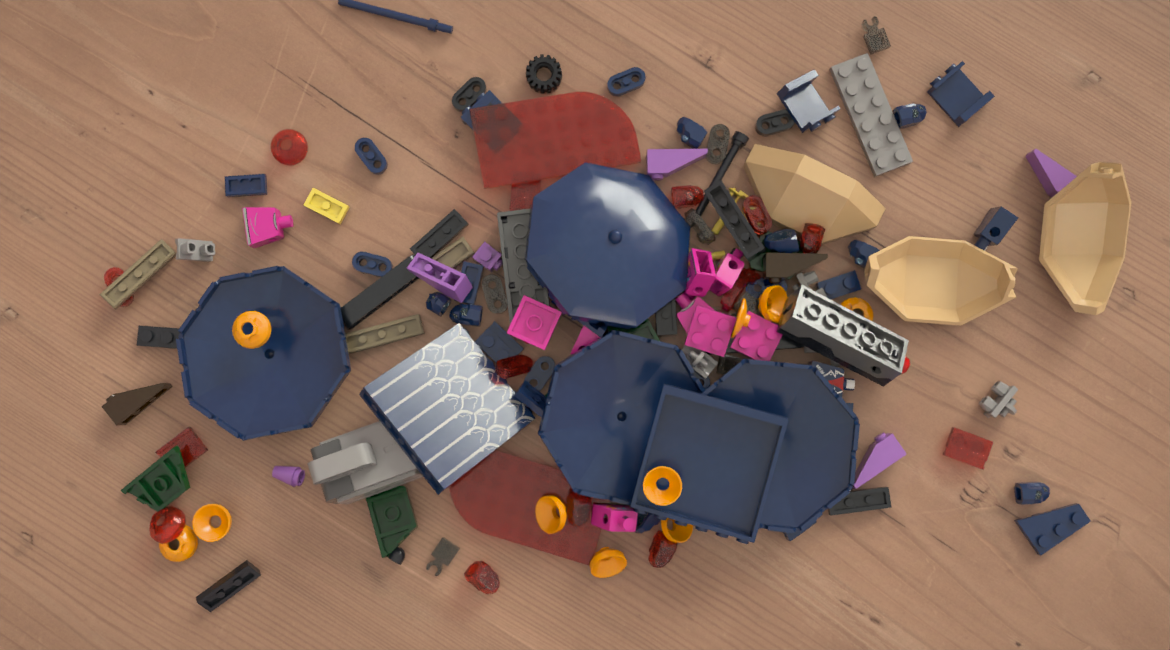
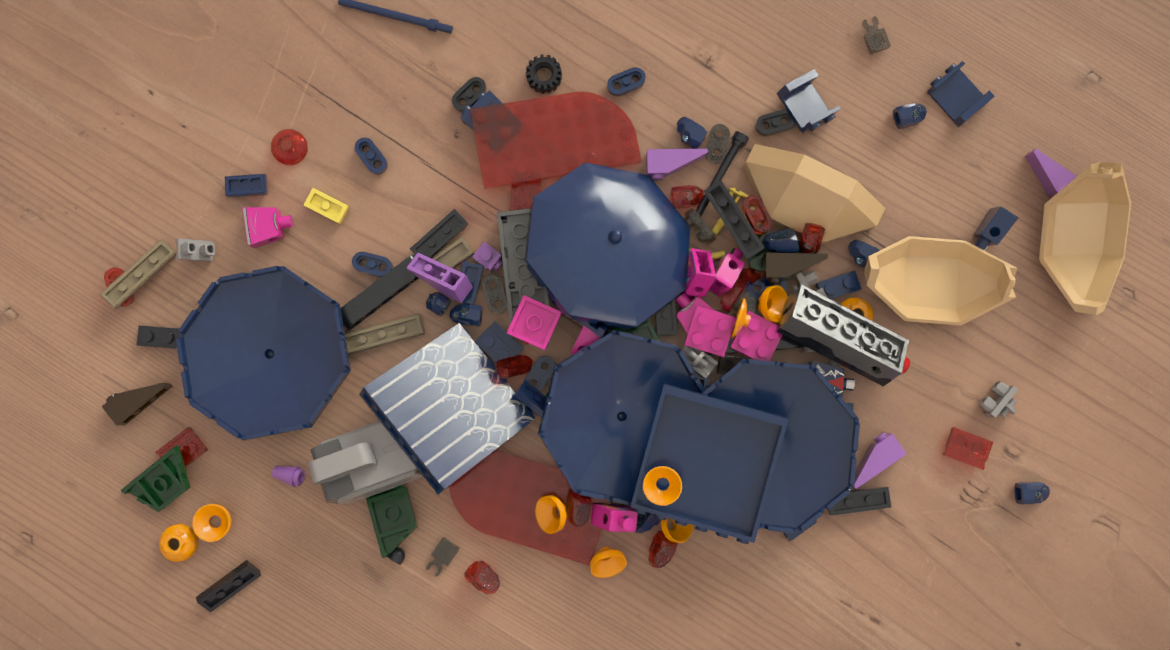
(171, 526): clear red piece -> none
(261, 329): light orange piece -> none
(871, 115): light grey plate -> none
(1052, 527): dark blue wing -> none

